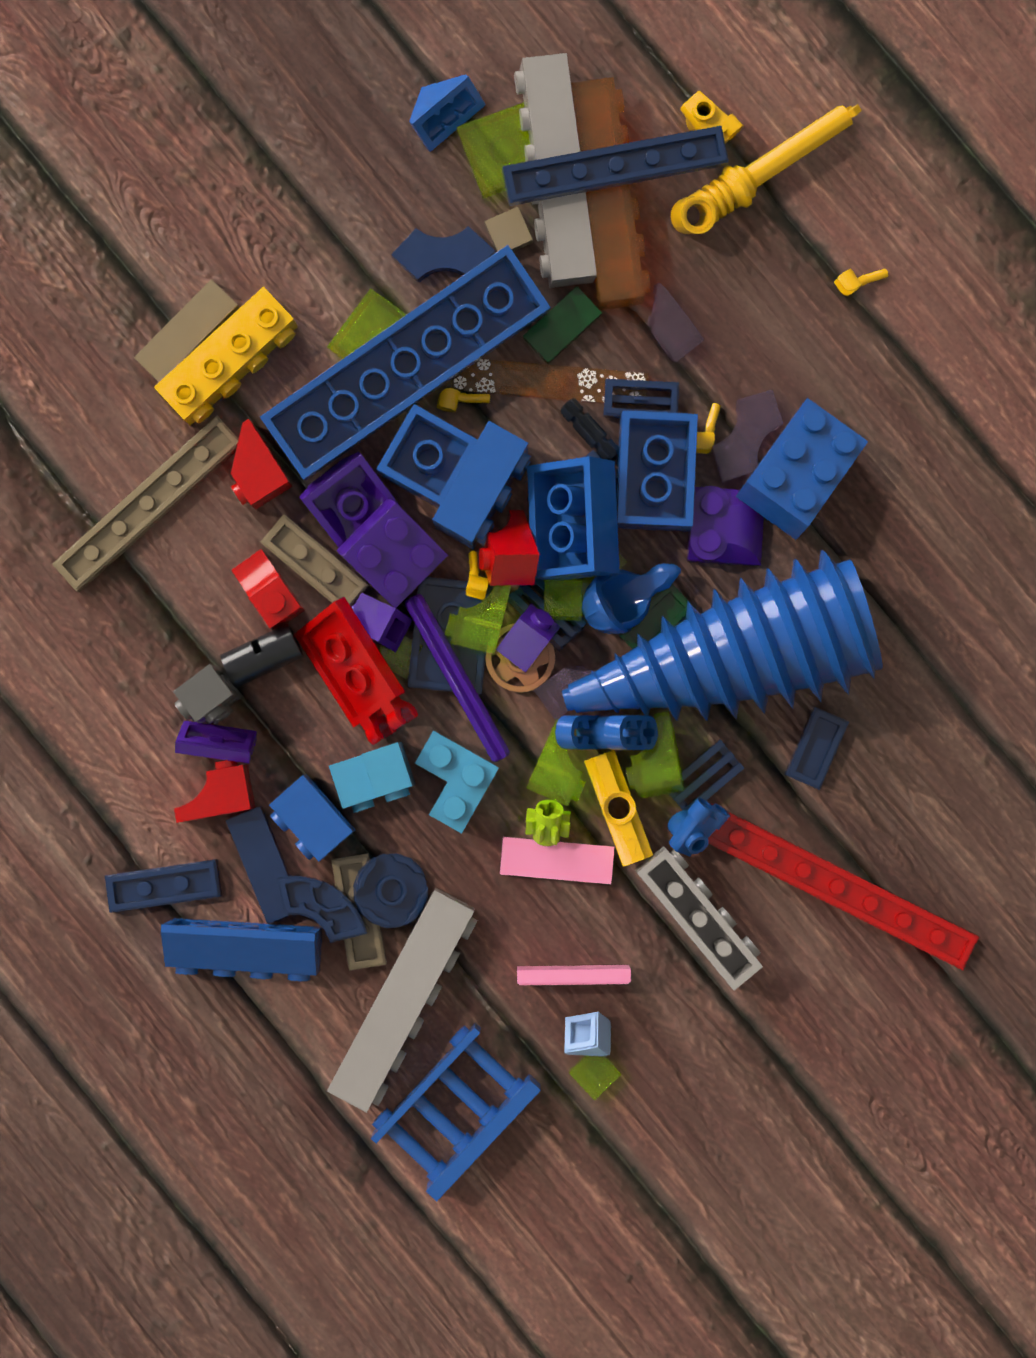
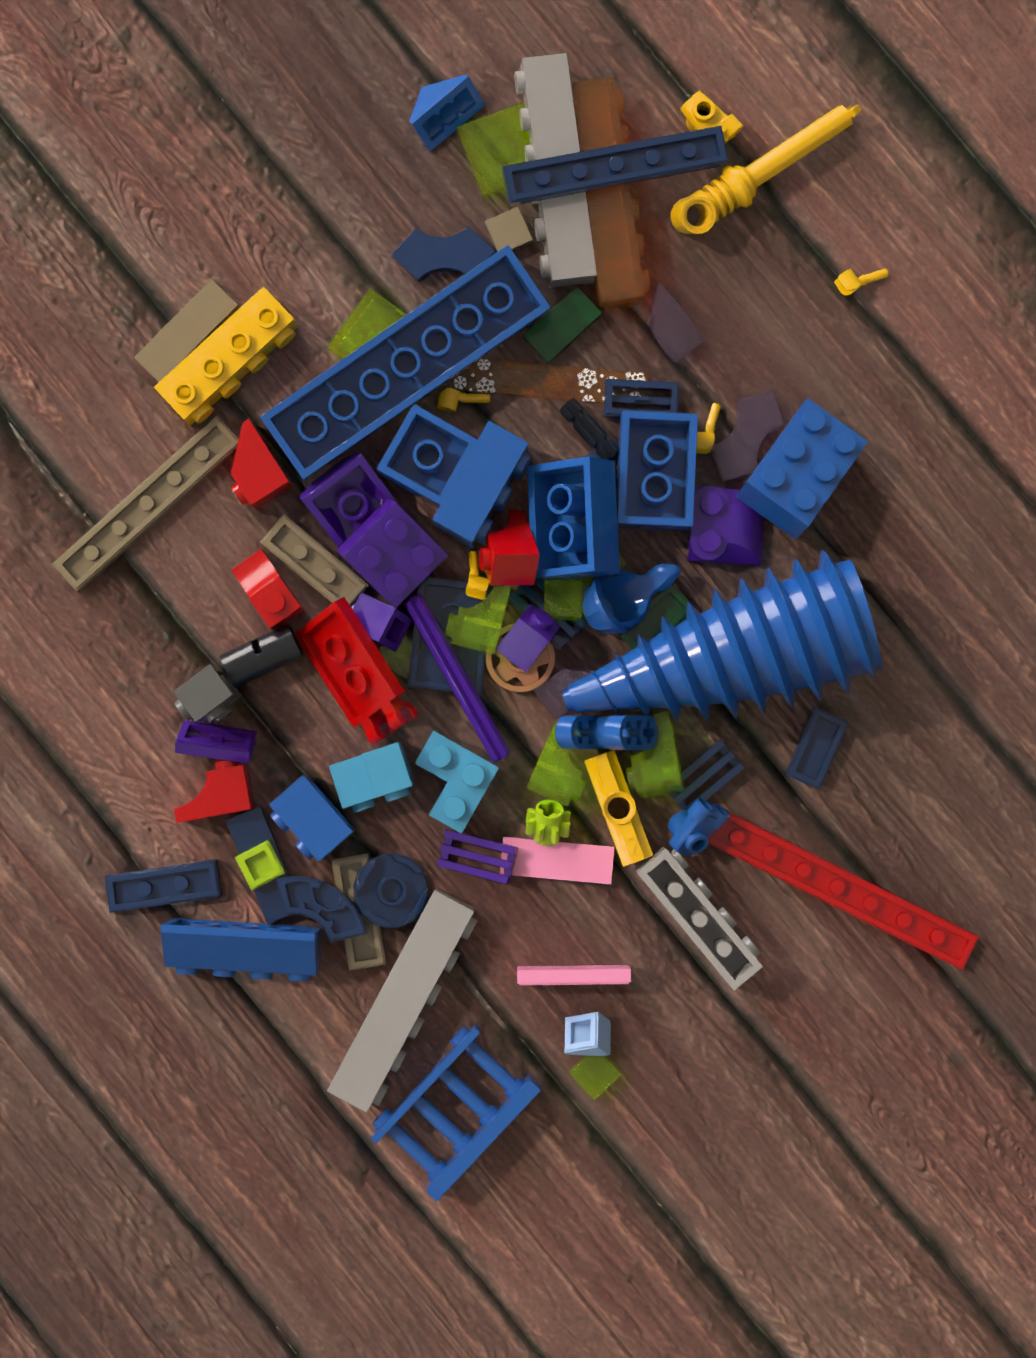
(260, 864): none -> lime tile
(448, 849): none -> dark purple tile

